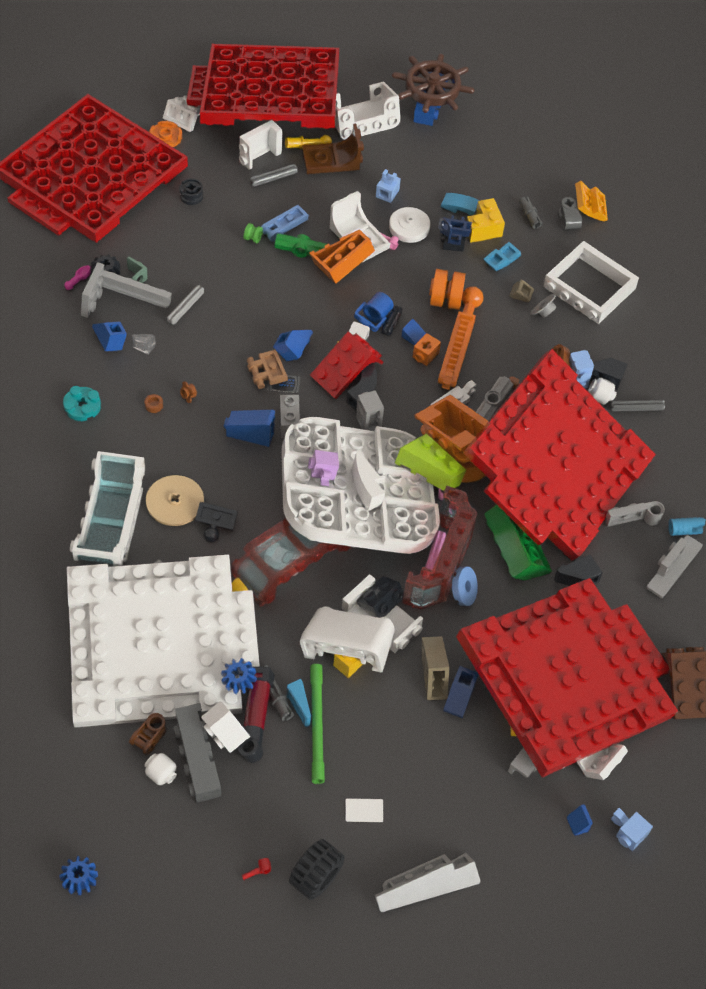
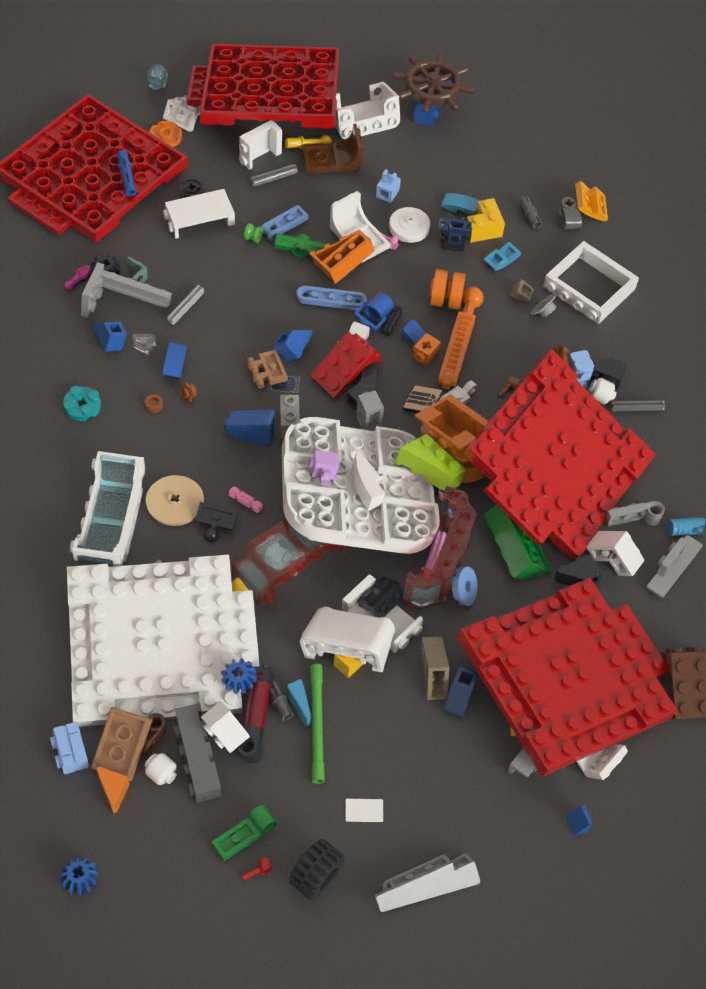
(70, 748): none -> light blue brick
(114, 786): none -> orange slope
(122, 742): none -> medium nougat tile
(123, 159): none -> blue pin
(156, 77): none -> clear light blue head
(174, 360): none -> blue slope
(198, 210): none -> white panel
(246, 499): none -> bright pink axle
(246, 832): none -> green plate
(330, 297): none -> medium blue plate
(421, 398): none -> piece
(497, 394): light grey piece -> none
(618, 550): none -> white brick
(632, 830): light blue brick -> none

